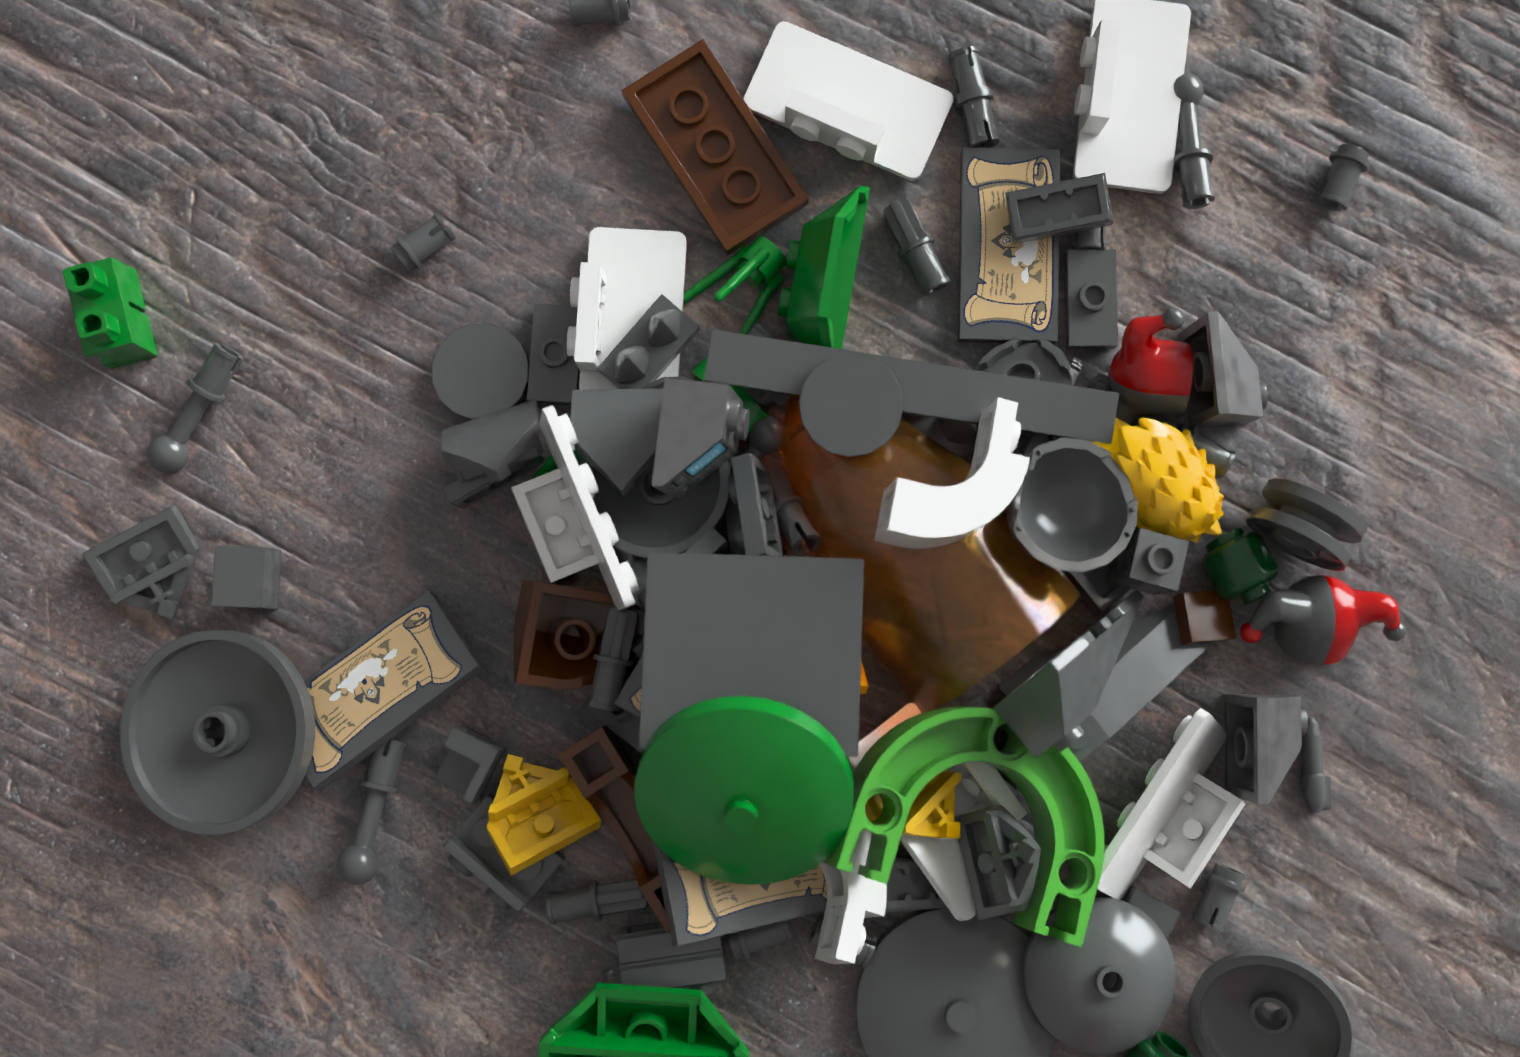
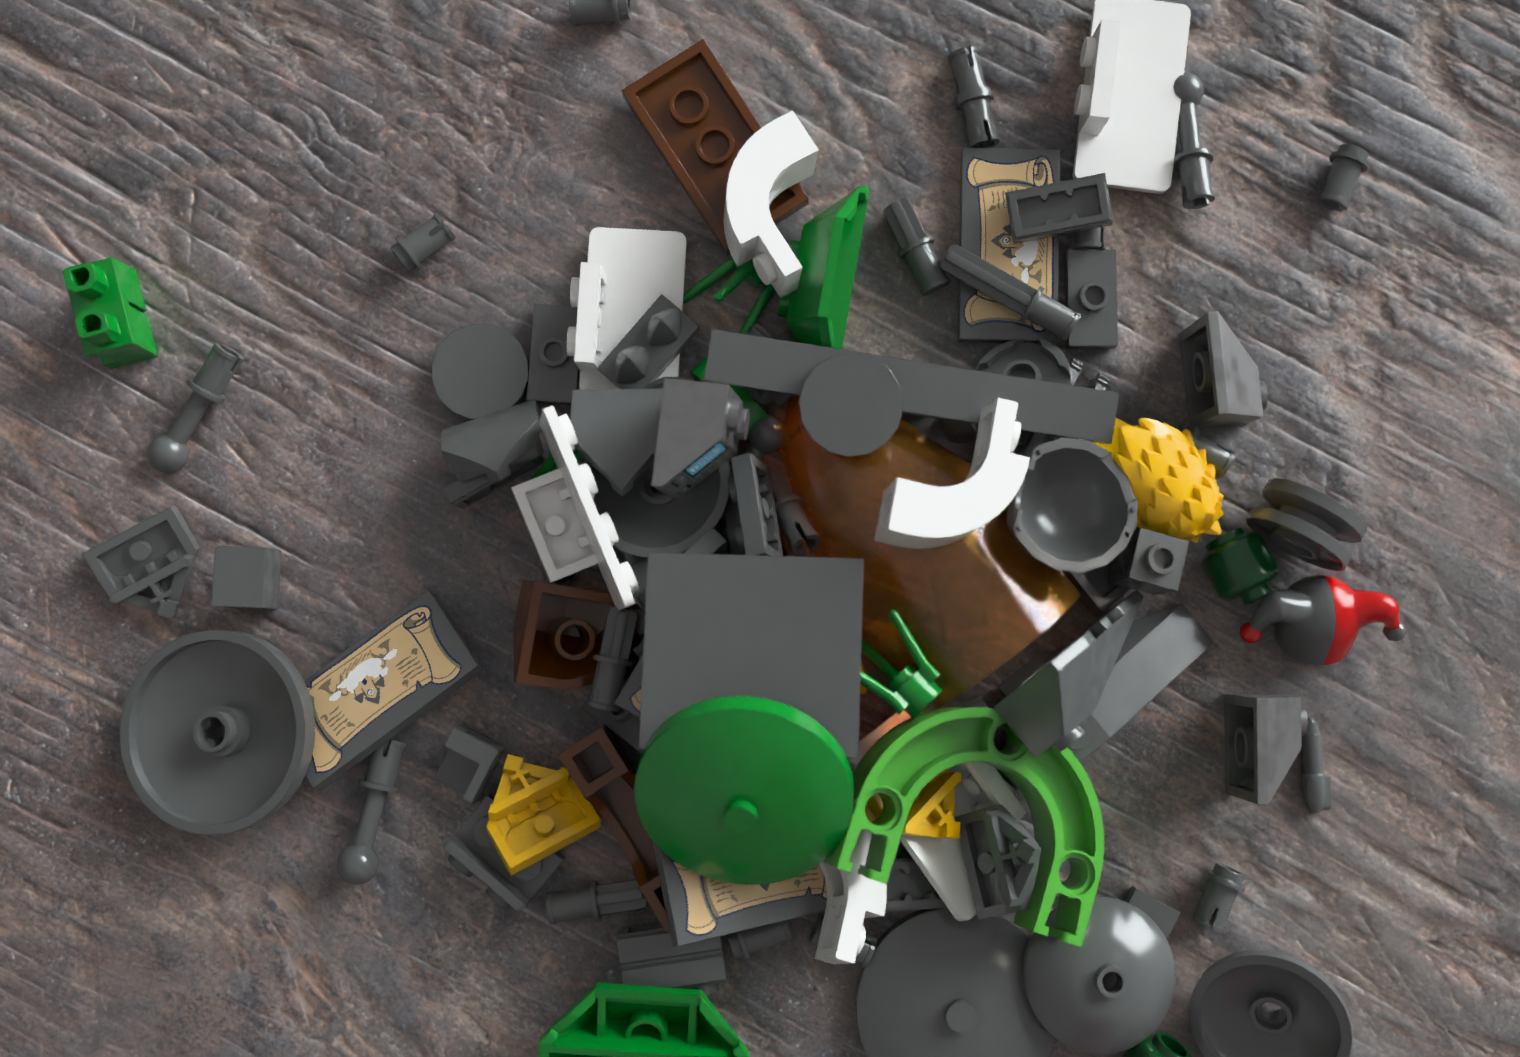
(763, 168): none -> white arch
(848, 101): white bracket -> none
(911, 688): none -> green plant
(1010, 291): none -> dark grey axle
(1152, 372): red piece -> none
(1178, 814): white bracket -> none
(1203, 618): reddish brown tile -> none

